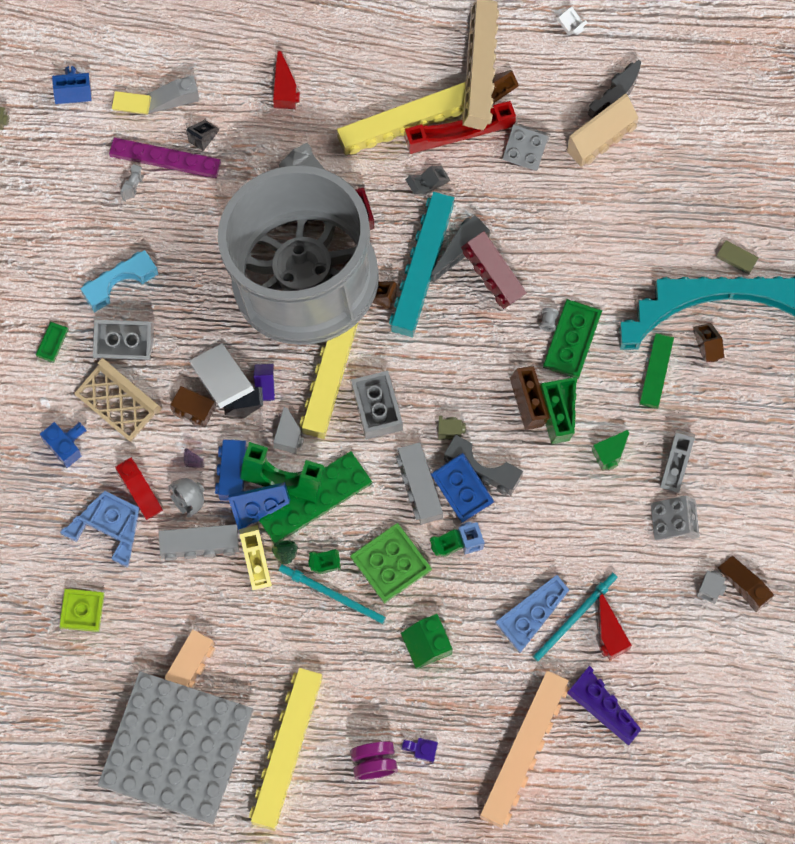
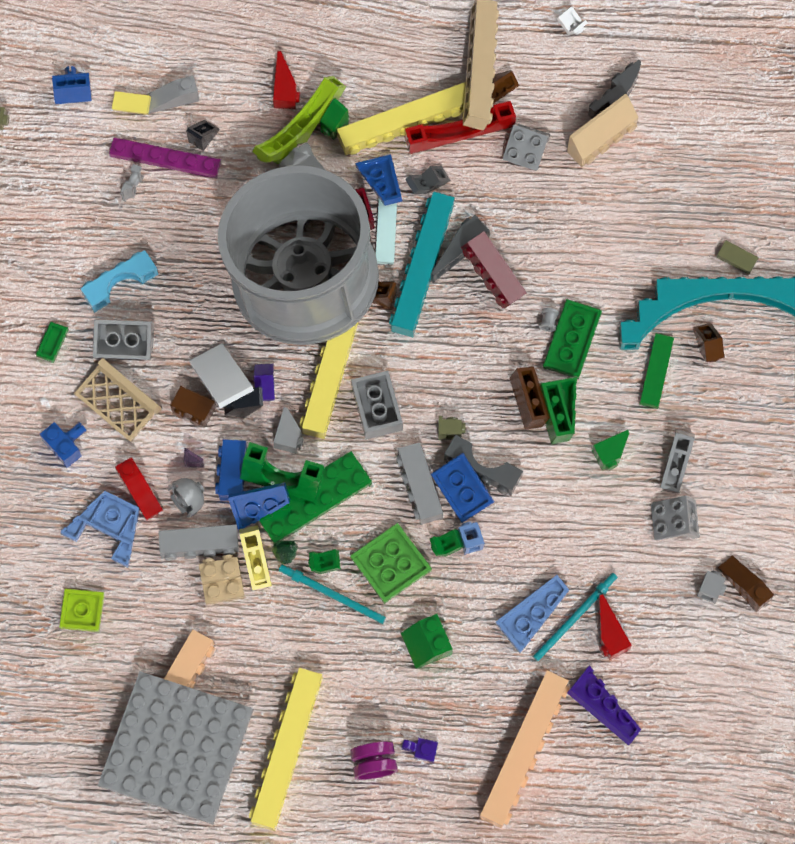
(221, 580): none -> tan plate
(302, 125): none -> lime arch
(334, 118): none -> green slope
(381, 178): none -> blue wing
(386, 233): none -> light aqua tile

